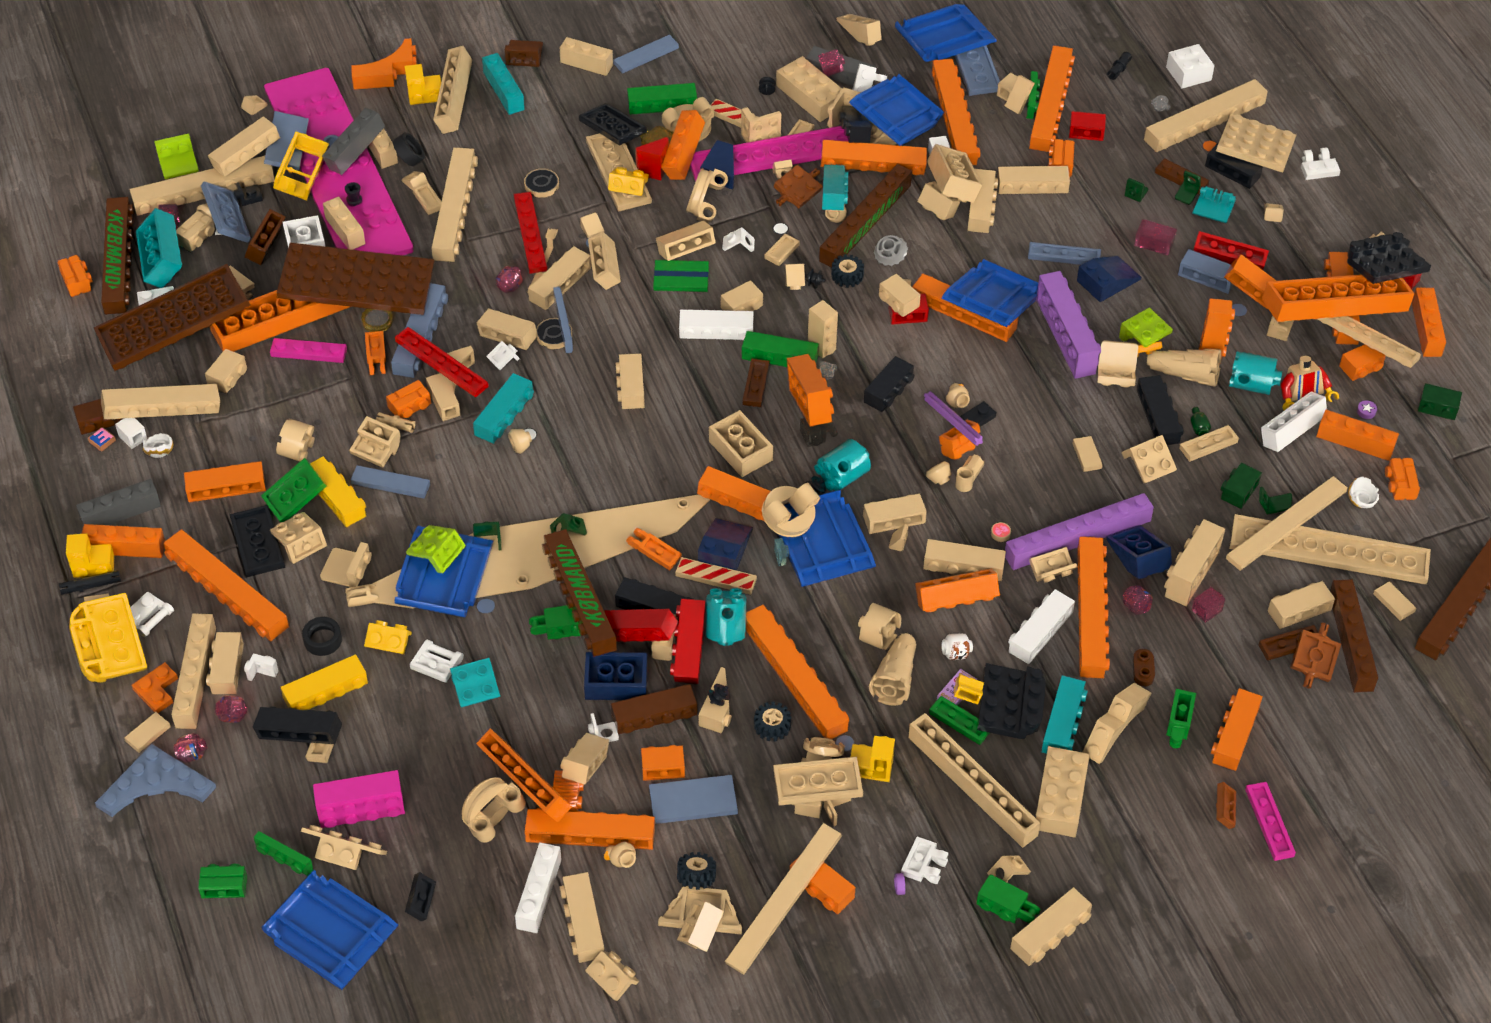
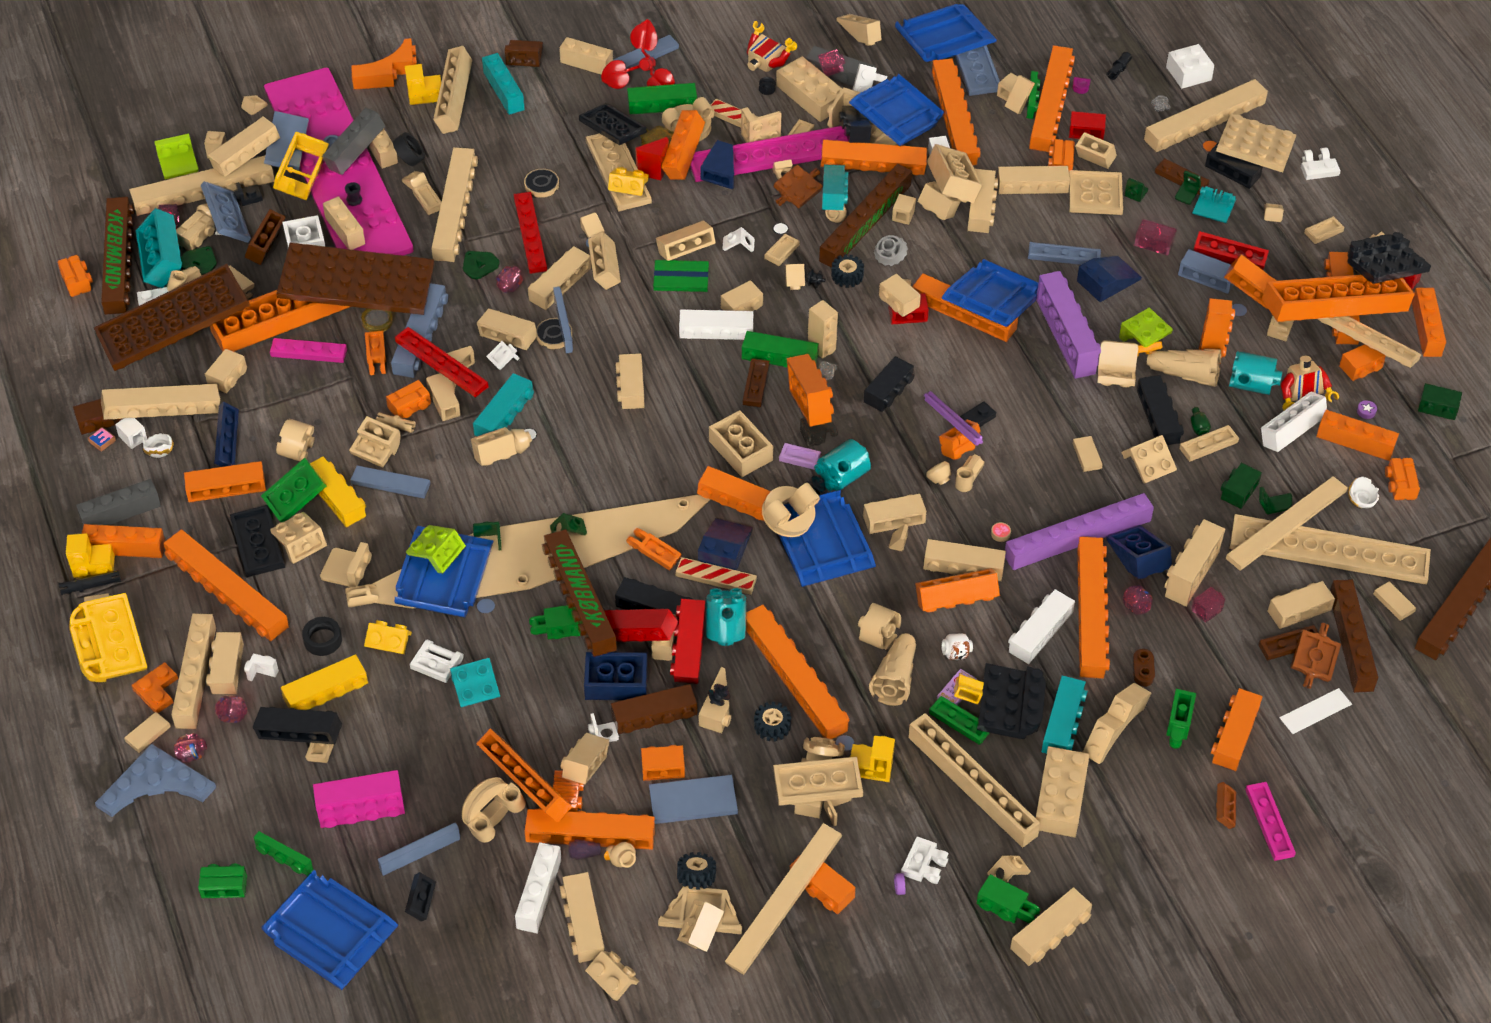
(145, 609): white plate -> none
(179, 278): none -> tan piece
(202, 256): none -> dark green piece
(214, 141): none -> tan brick
(226, 435): none -> dark blue plate
(339, 850): tan bracket -> none
(419, 849): none -> sand blue tile
(477, 259): none -> dark green piece
(493, 446): none -> tan brick
(550, 235): tan piece -> none
(583, 849): none -> clear purple cone
(643, 37): none -> red plant
(704, 180): tan piece -> none
(765, 52): none -> torso
(781, 551): clear light blue plate -> none
(799, 456): none -> lavender tile
(904, 209): none -> tan brick
(958, 396): tan animal -> none
(1052, 564): tan bracket -> none
(1081, 85): none -> magenta tile
(1095, 192): none -> tan plate
(1096, 150): none -> tan brick
(1315, 711): none -> white sticker
(1324, 230): none -> tan tile

